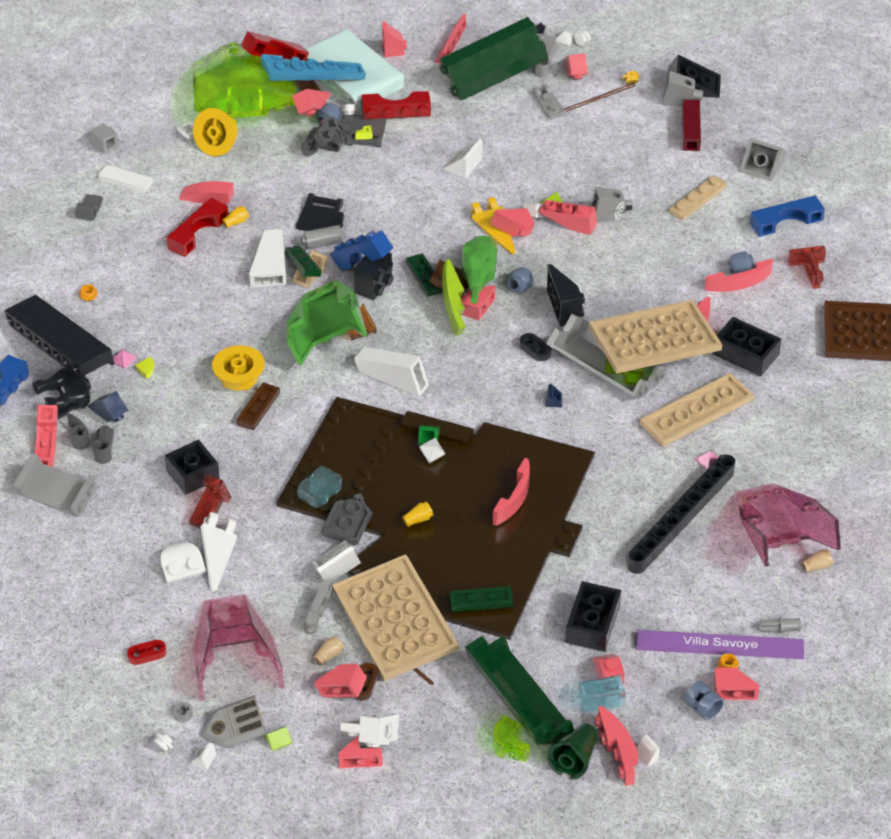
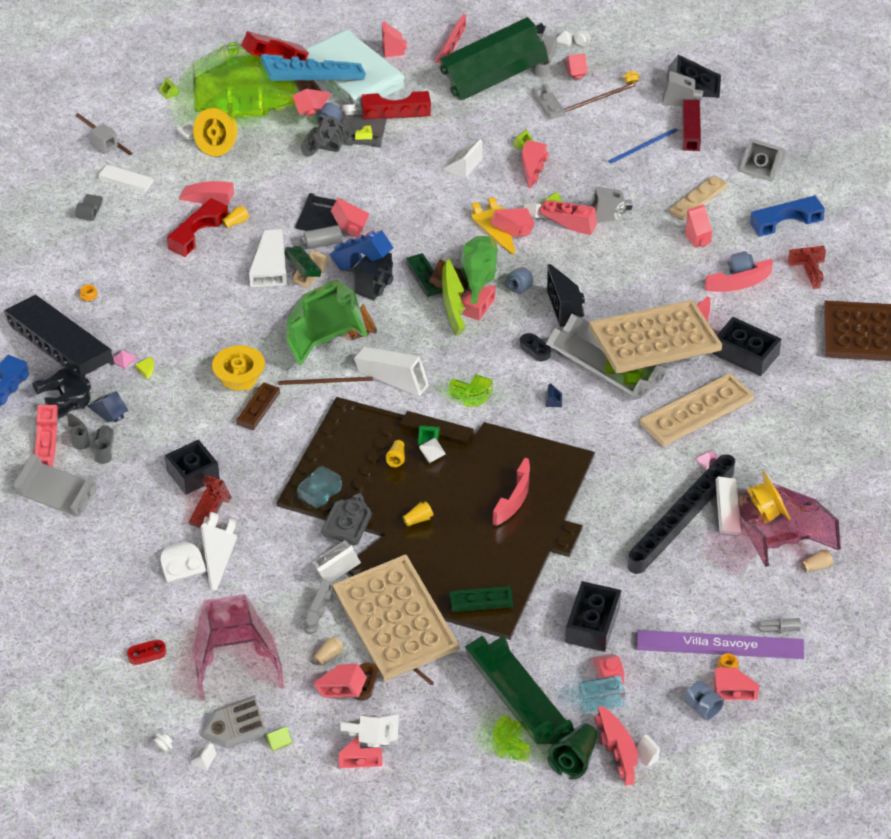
(93, 126): none -> reddish brown axle
(168, 89): none -> lime slope
(177, 712): light grey bush -> none
(327, 380): none -> reddish brown axle
(349, 217): none -> coral slope
(396, 456): none -> yellow cone
(474, 393): none -> clear neon green brick
(521, 139): none -> lime slope
(533, 159): none -> coral slope
(642, 145): none -> blue axle
(698, 226): none -> coral slope
(728, 506): none -> white tile
(767, 500): none -> yellow piece

